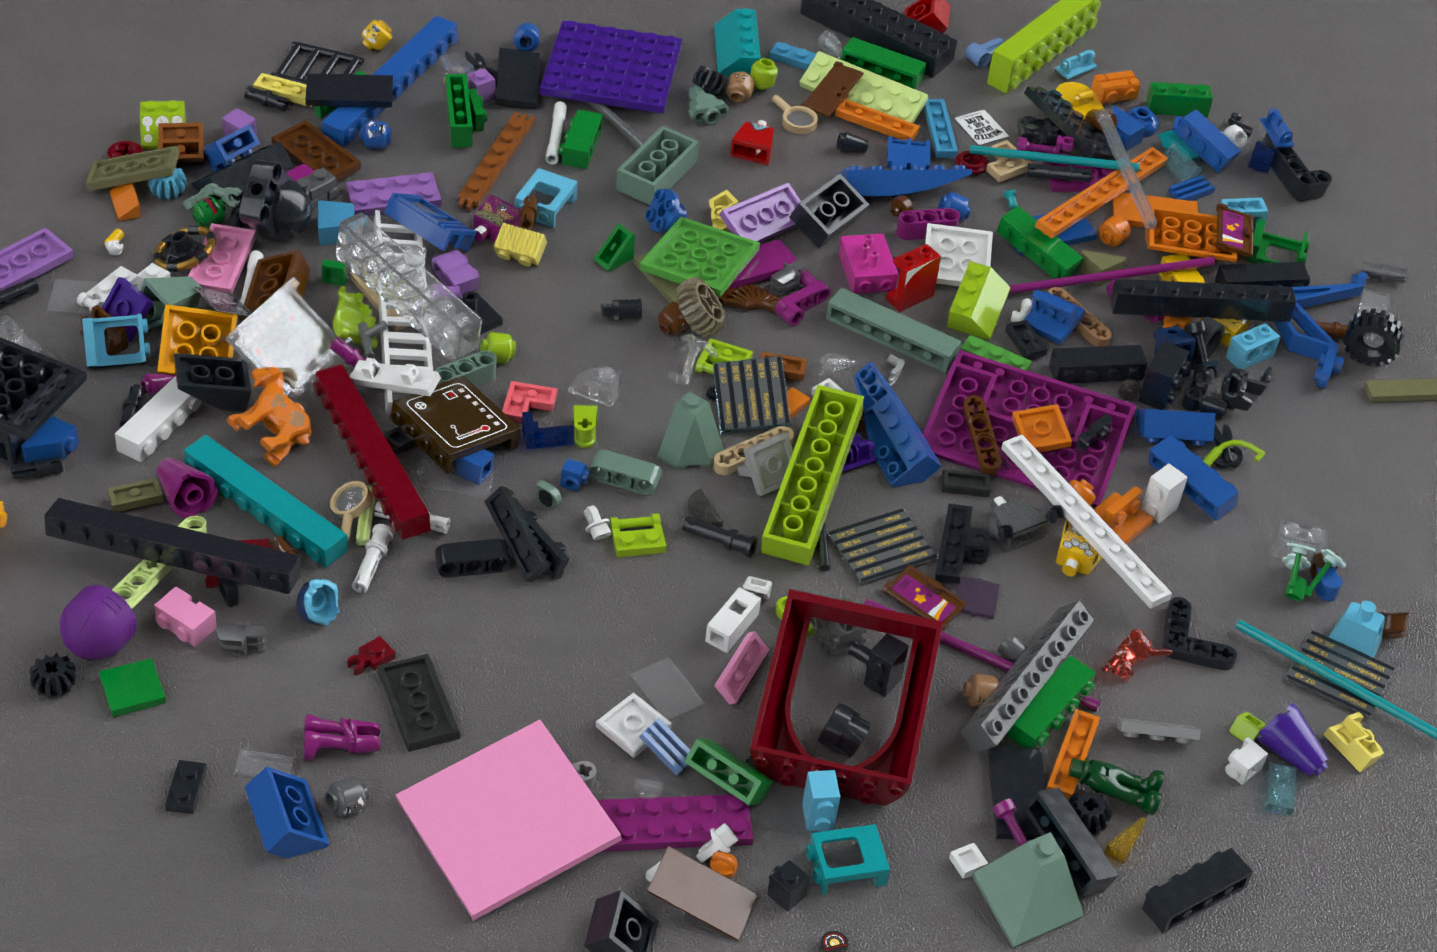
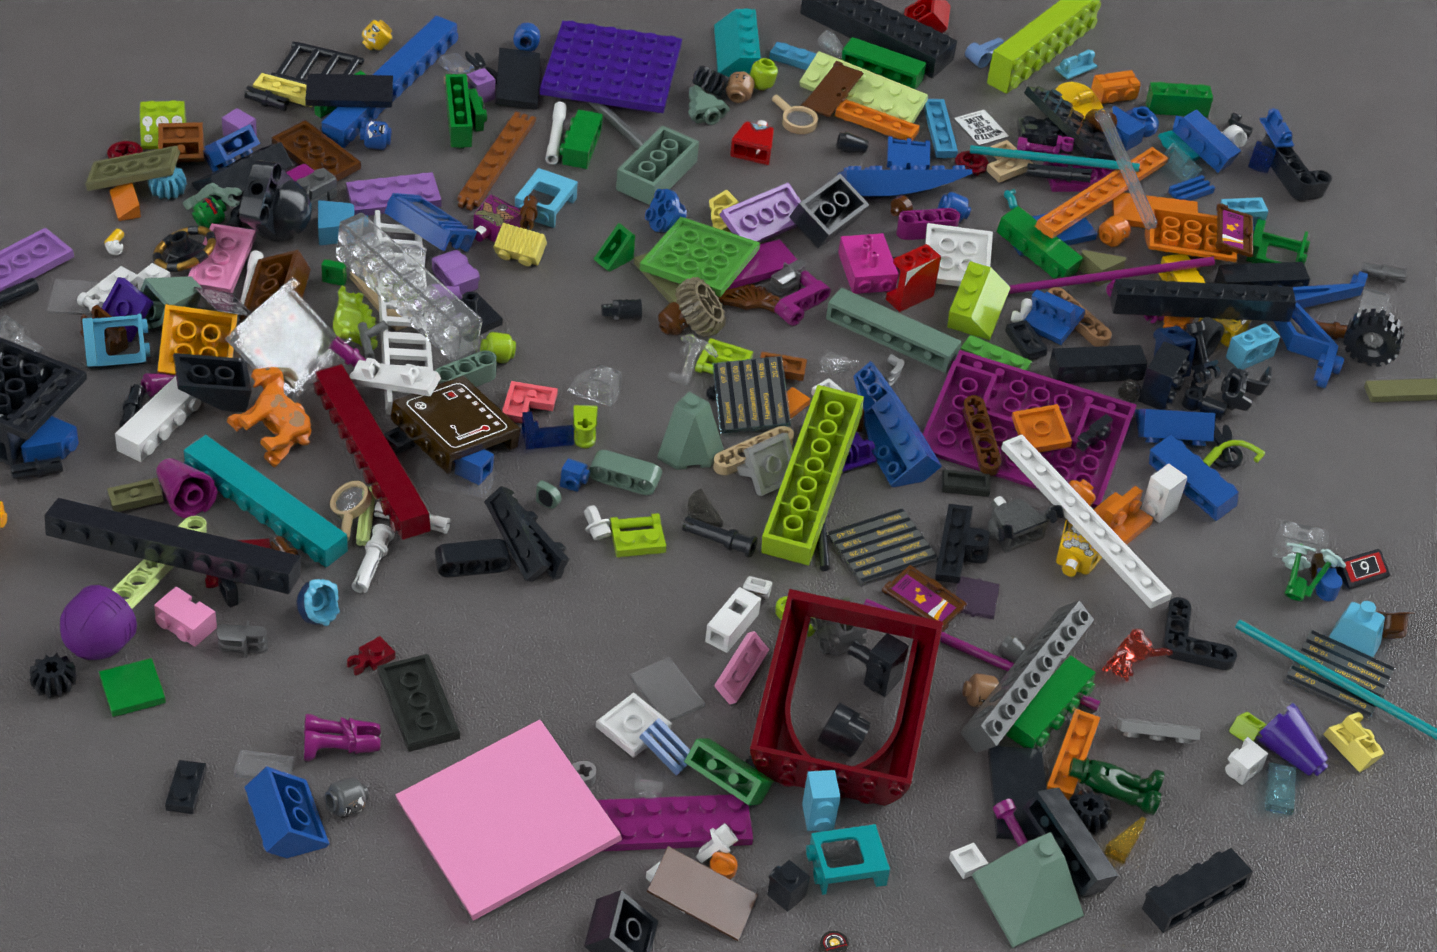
(1363, 569): none -> slope

